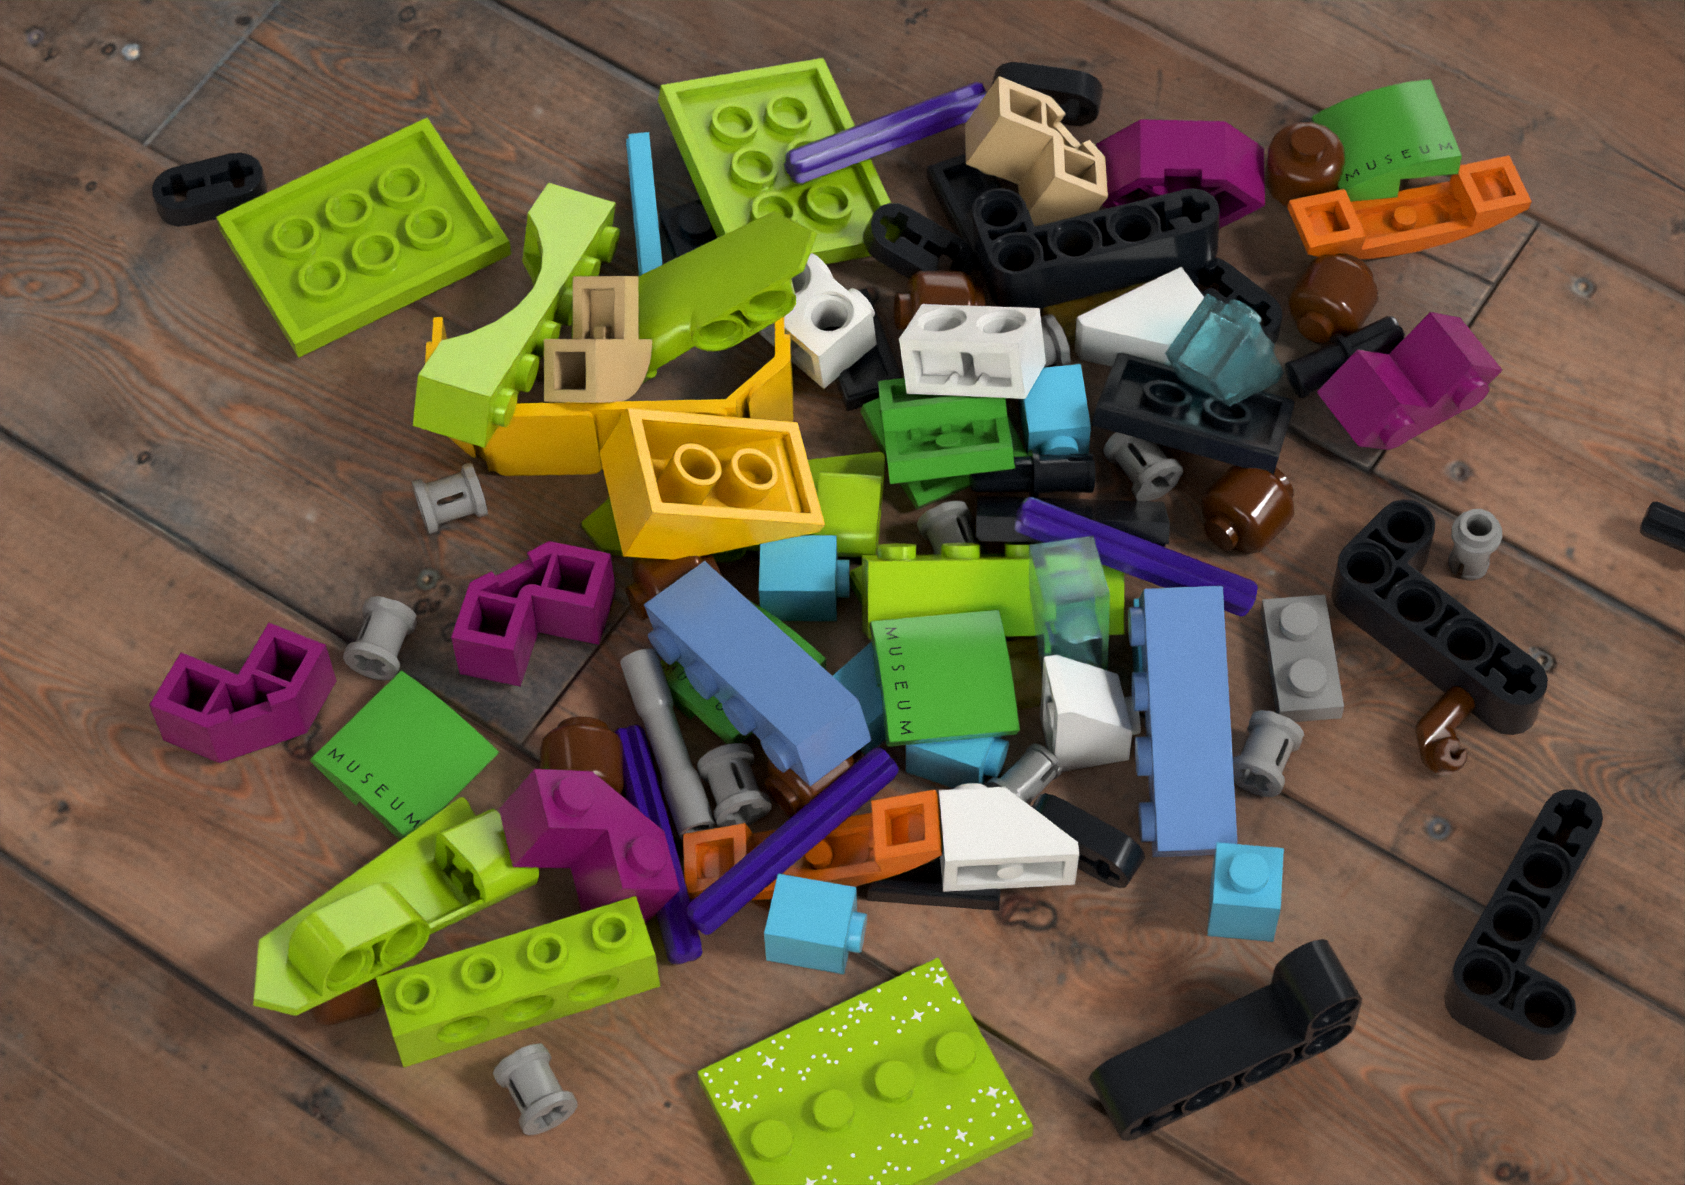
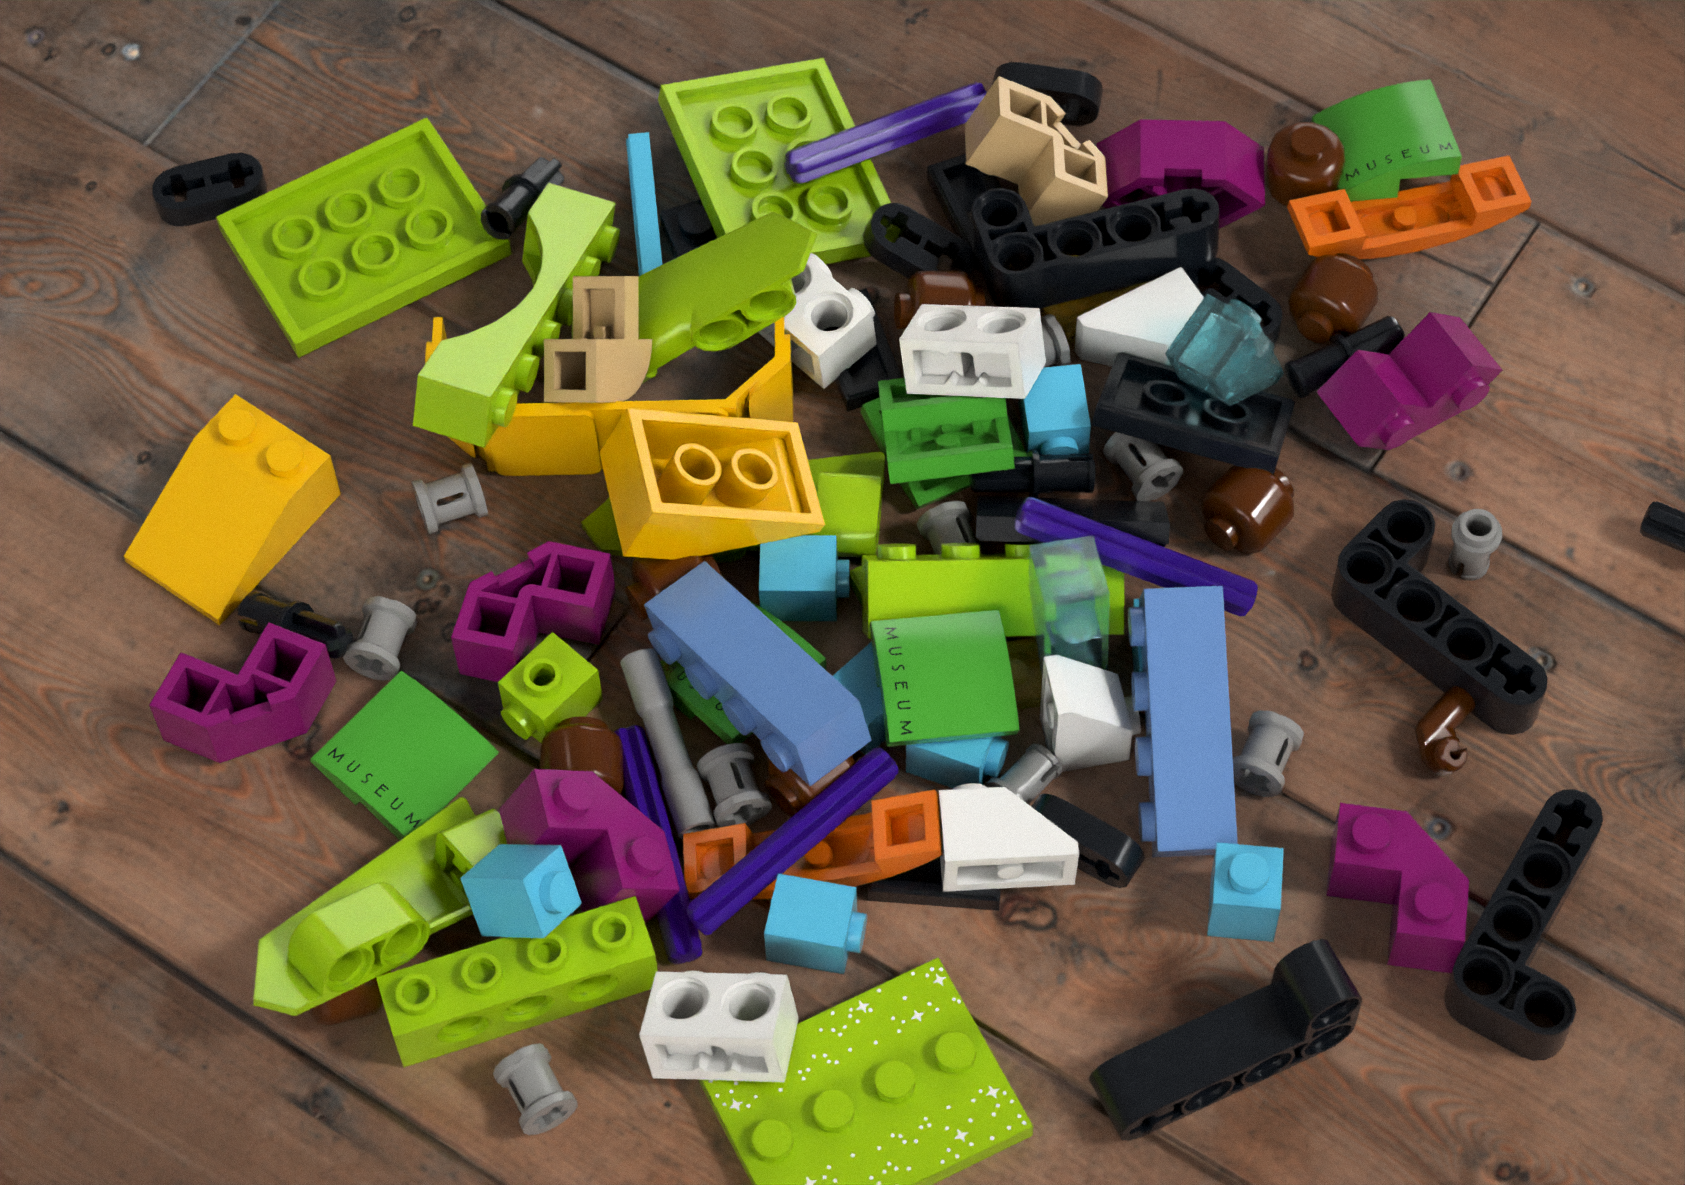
(232, 509): none -> yellow slope
(295, 617): none -> black axle
(518, 196): none -> black axle
(521, 891): none -> medium azure brick
(548, 688): none -> lime brick
(719, 1026): none -> white brick
(1302, 658): light grey plate -> none
(1393, 861): none -> magenta brick

